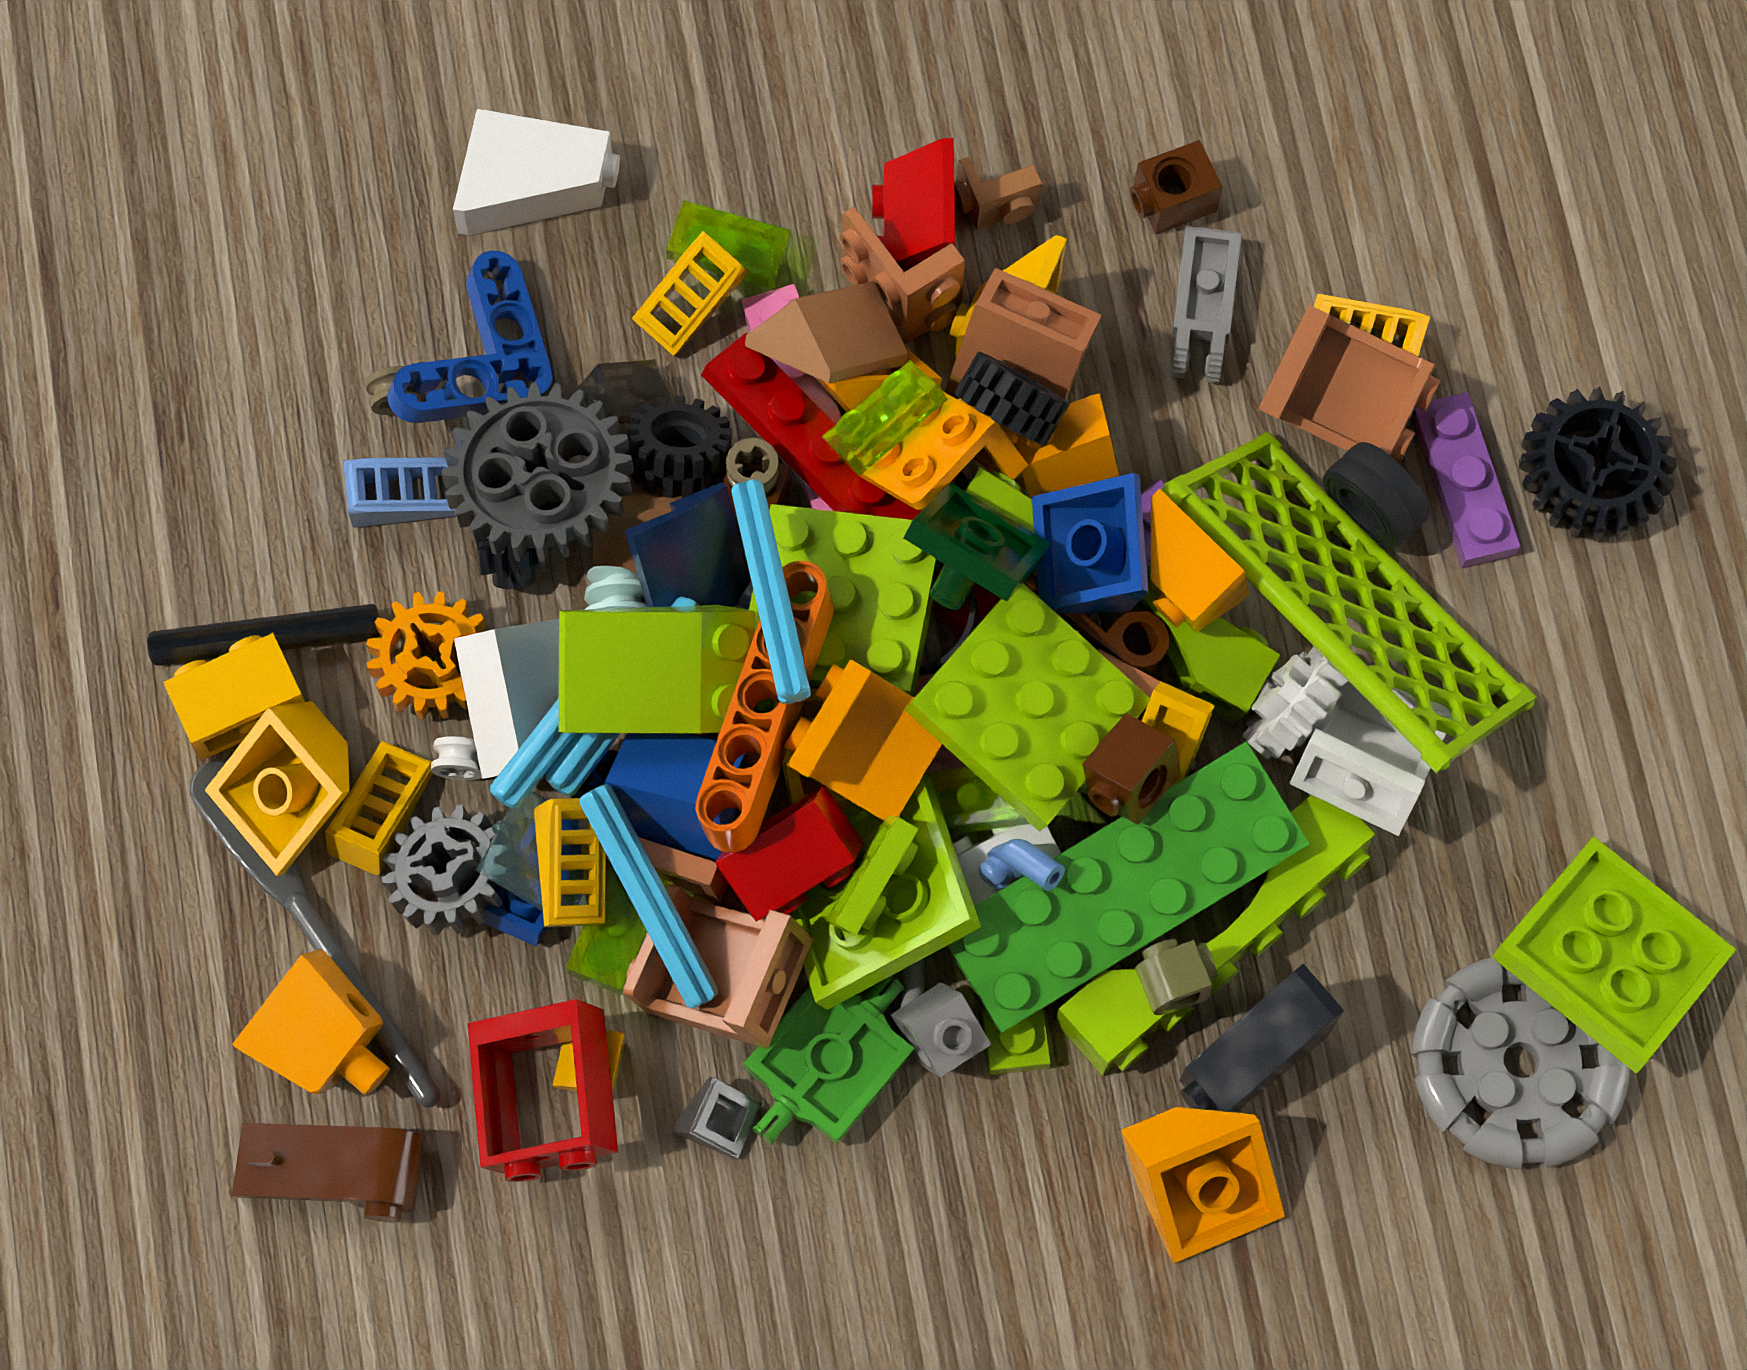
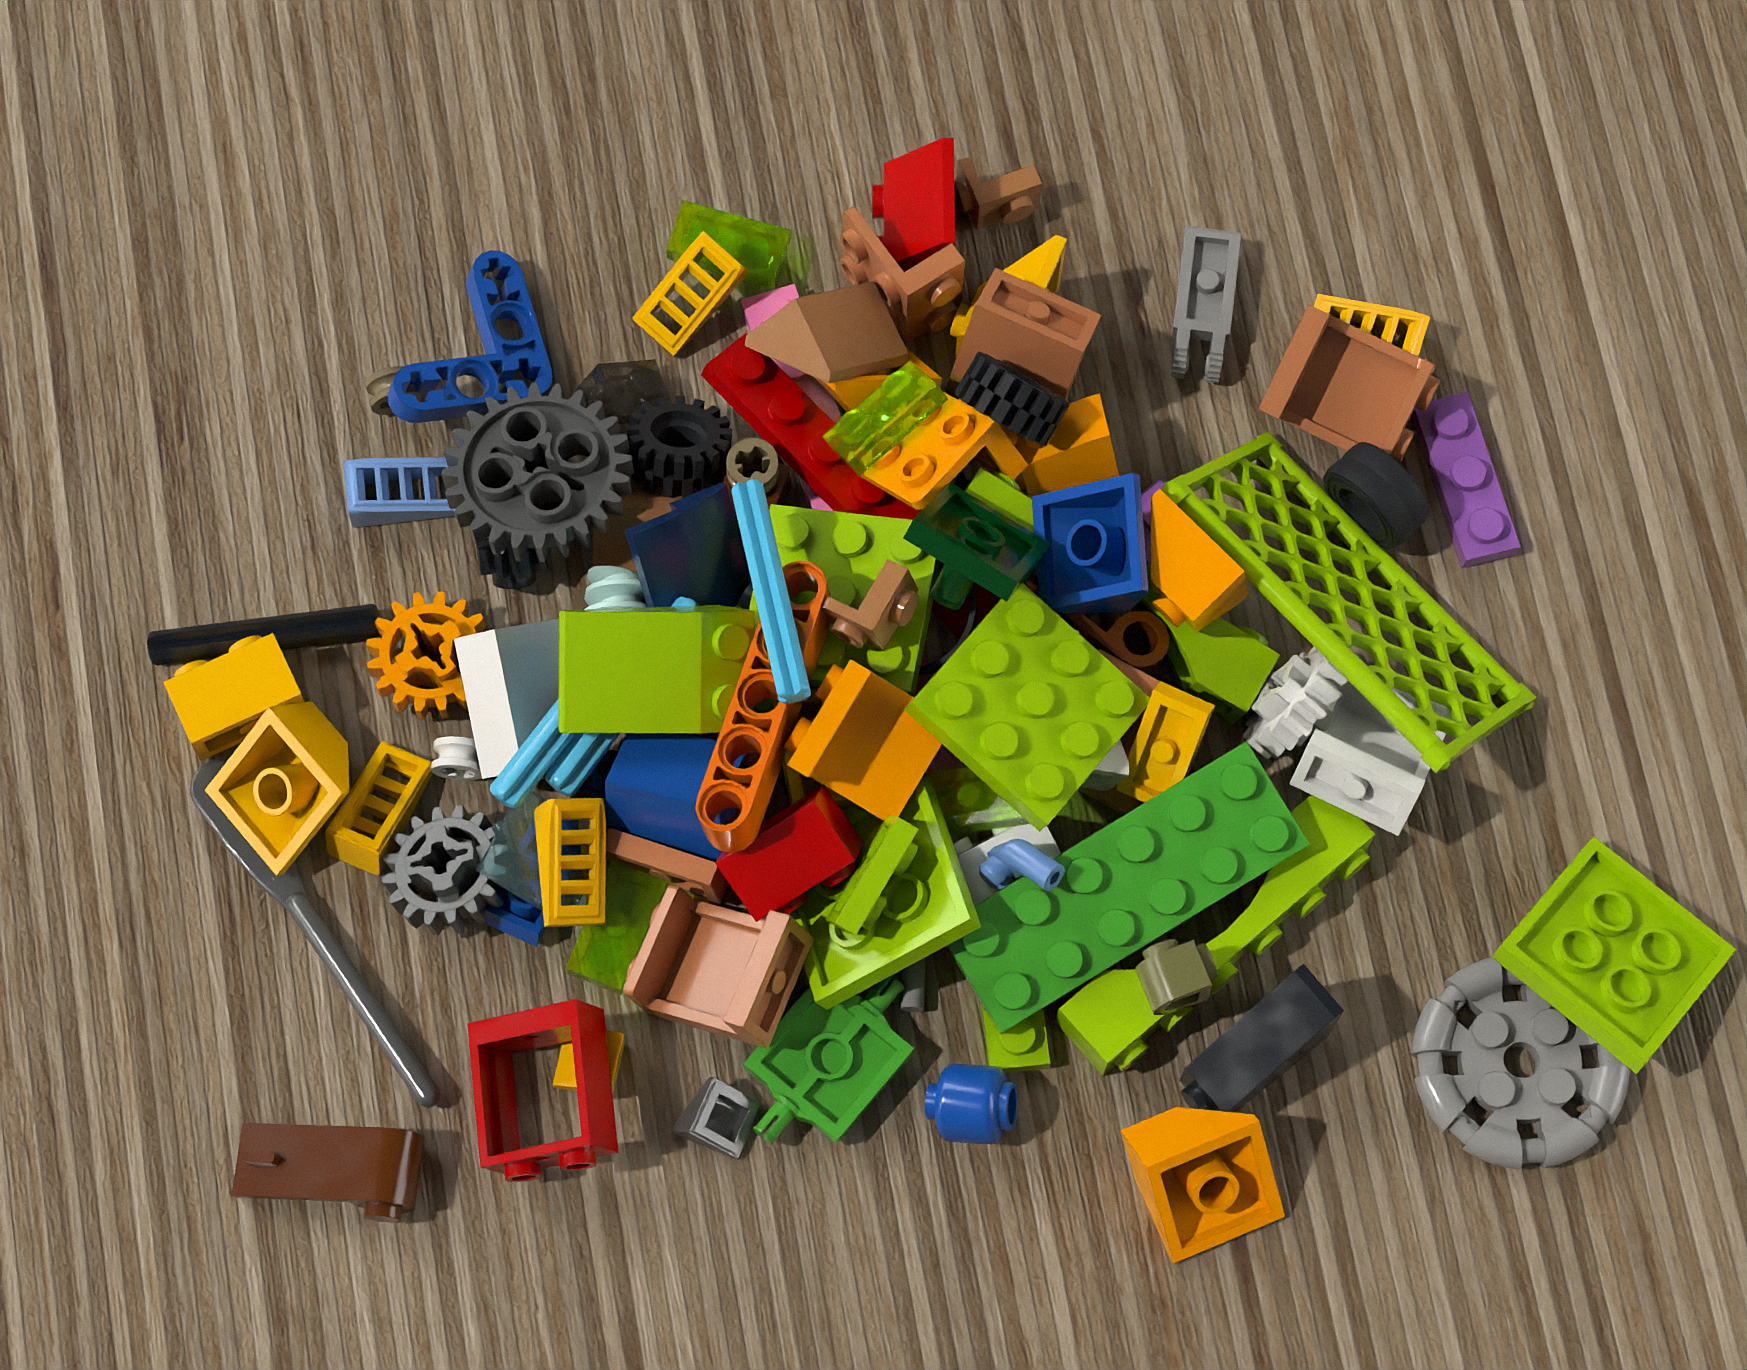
(316, 1029): light orange torso -> none
(530, 171): white slope -> none
(649, 896): medium azure axle -> none
(886, 606): none -> medium nougat bracket
(941, 1029): light grey brick -> none
(972, 1104): none -> blue head
(1131, 769): reddish brown brick -> none
(1183, 167): reddish brown brick -> none
(1642, 472): black gear -> none

